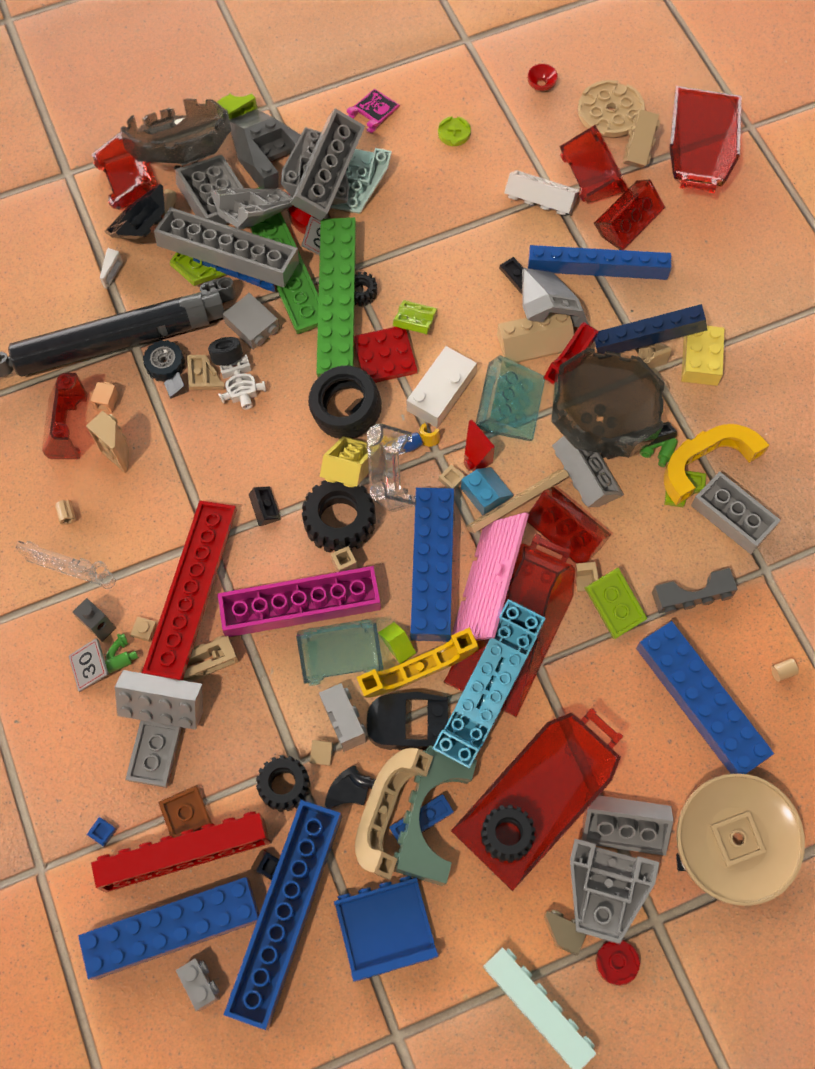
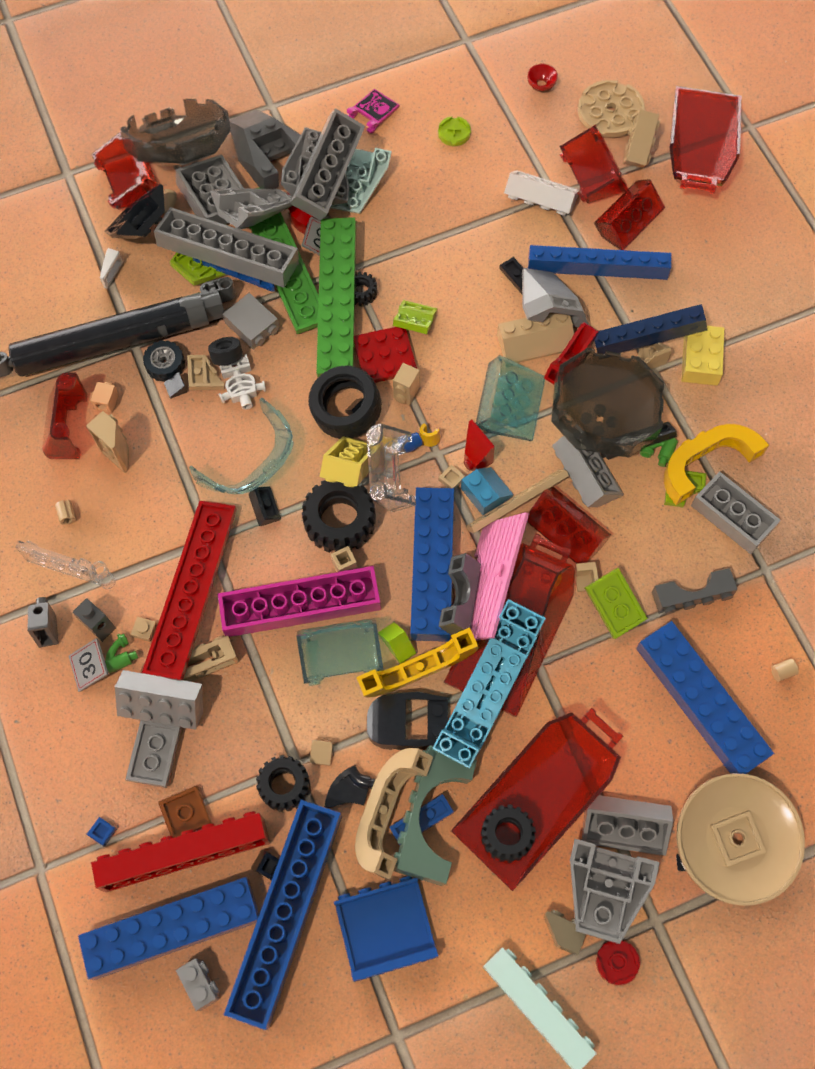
(42, 623): none -> dark grey torso
(238, 105): lime arch -> none
(275, 460): none -> clear light blue piece
(343, 717): light grey wedge -> none
(406, 384): none -> tan brick
(441, 386): white brick -> none
(465, 575): none -> dark grey arch

